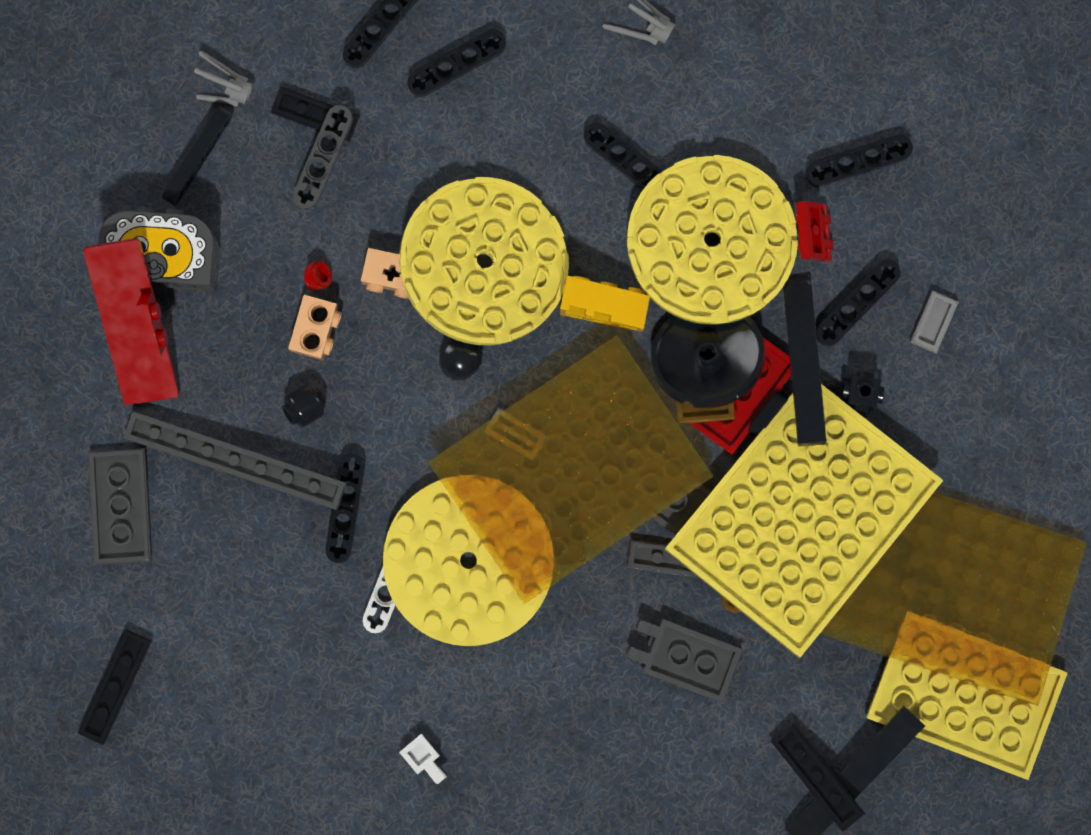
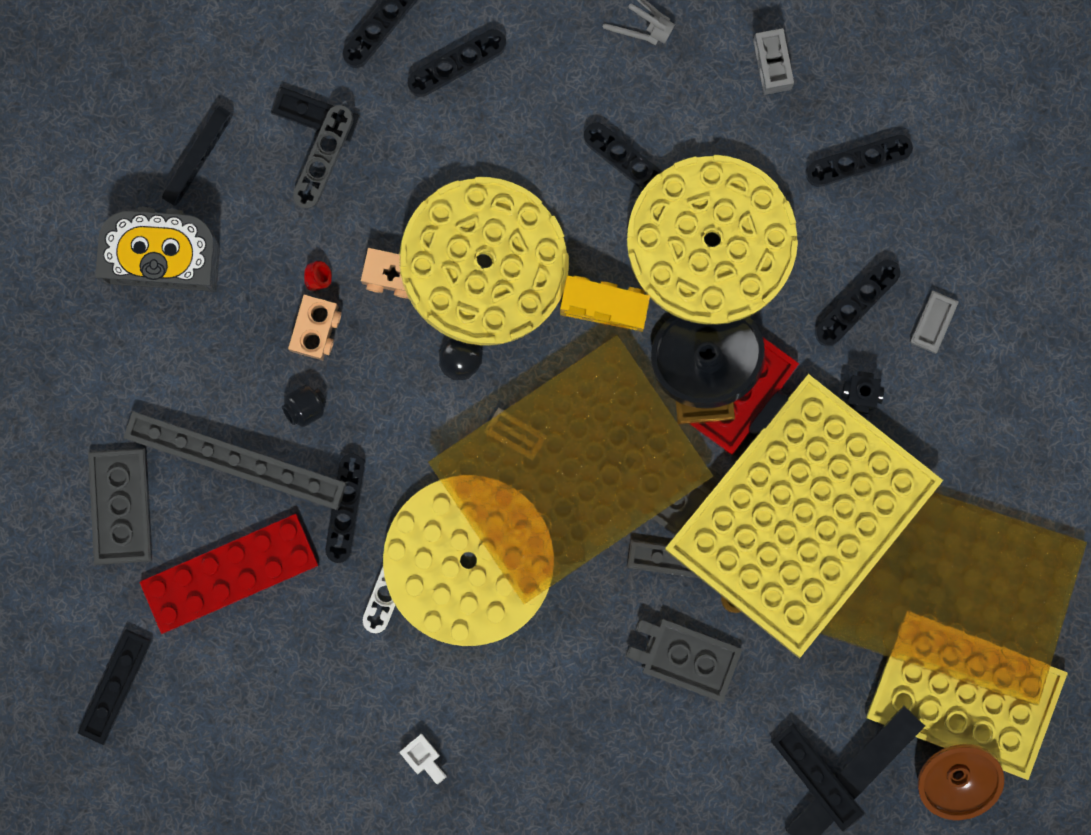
(131, 321): red bracket -> none
(229, 573): none -> red plate
(237, 89): light grey plant -> none
(773, 61): none -> light grey brick
(804, 363): black tile -> none
(814, 231): red plate -> none
(961, 793): none -> dark orange dish

